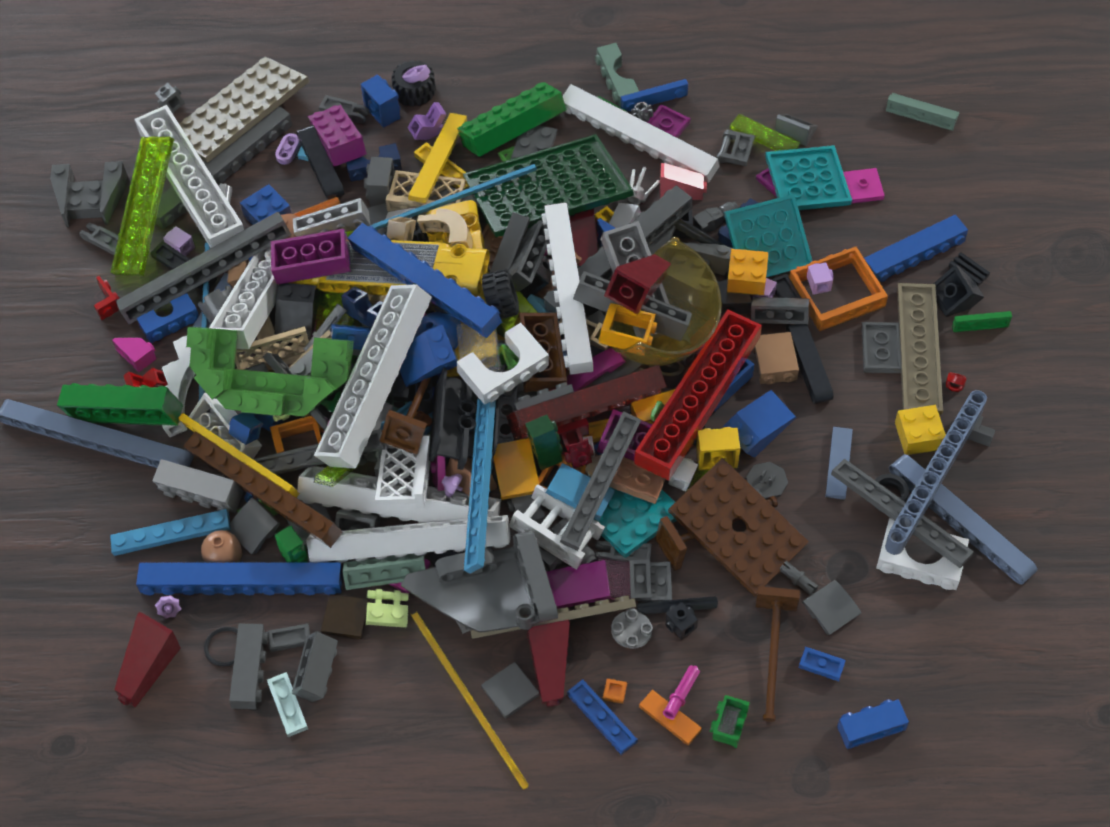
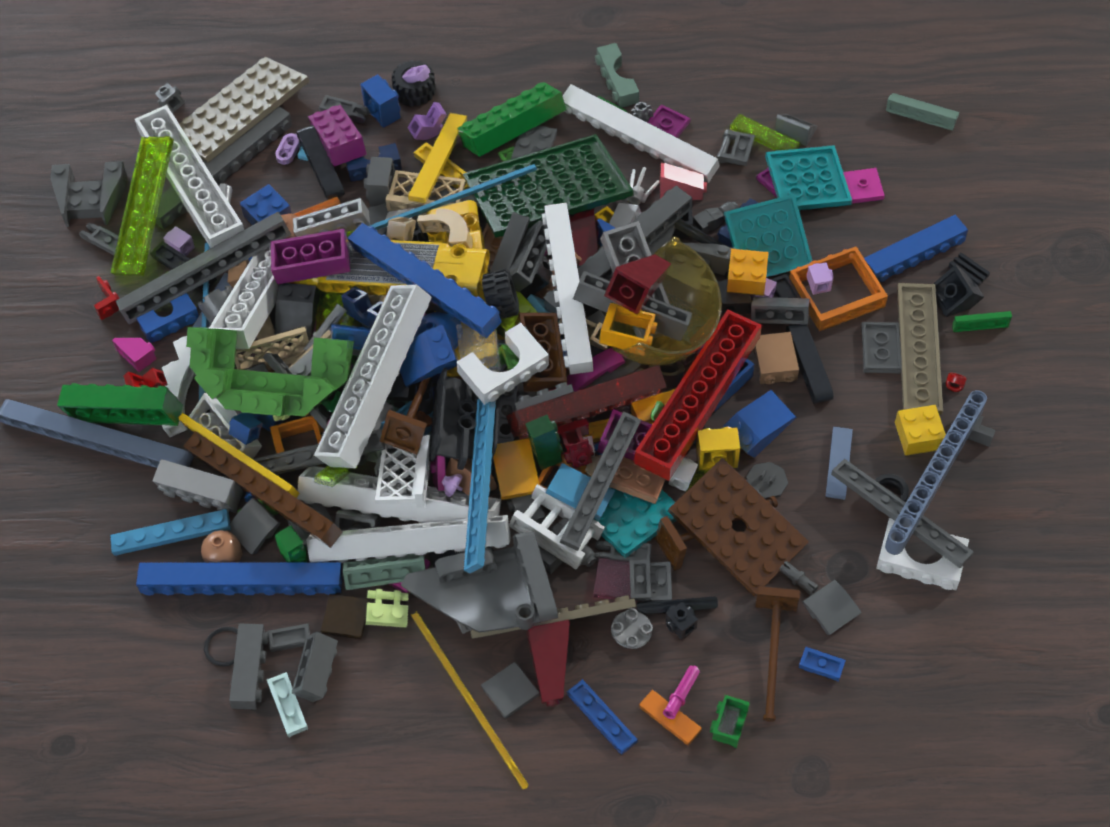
(145, 659): dark red slope -> none
(168, 606): lavender piece -> none
(579, 586): magenta tile -> none
(615, 691): orange tile -> none
(655, 95): blue plate -> none
(872, 723): blue brick -> none
(969, 524): sand blue beam -> none

